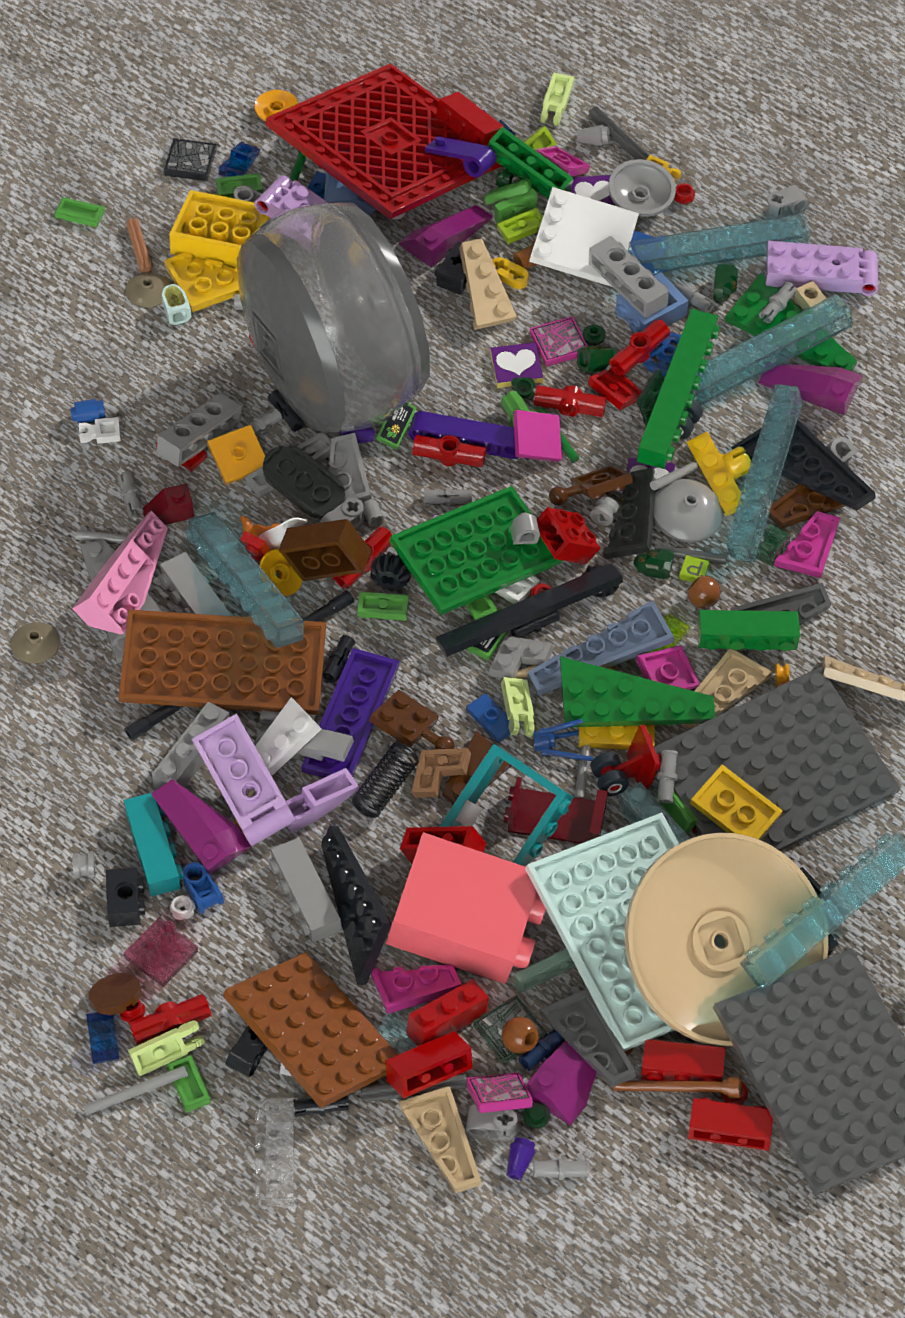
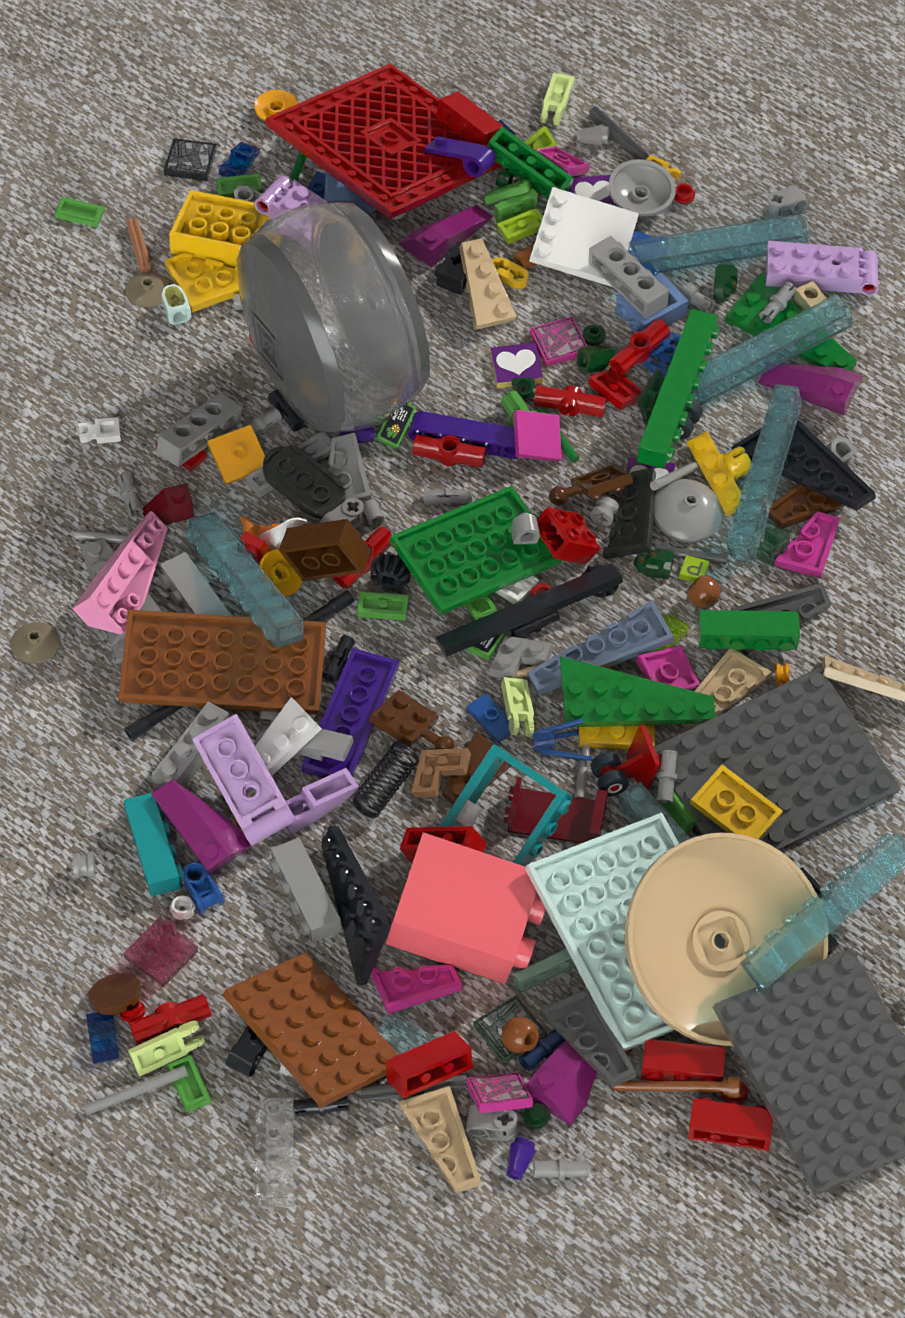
(87, 411): blue brick -> none
(120, 884): black brick -> none
(447, 1013): red brick -> none

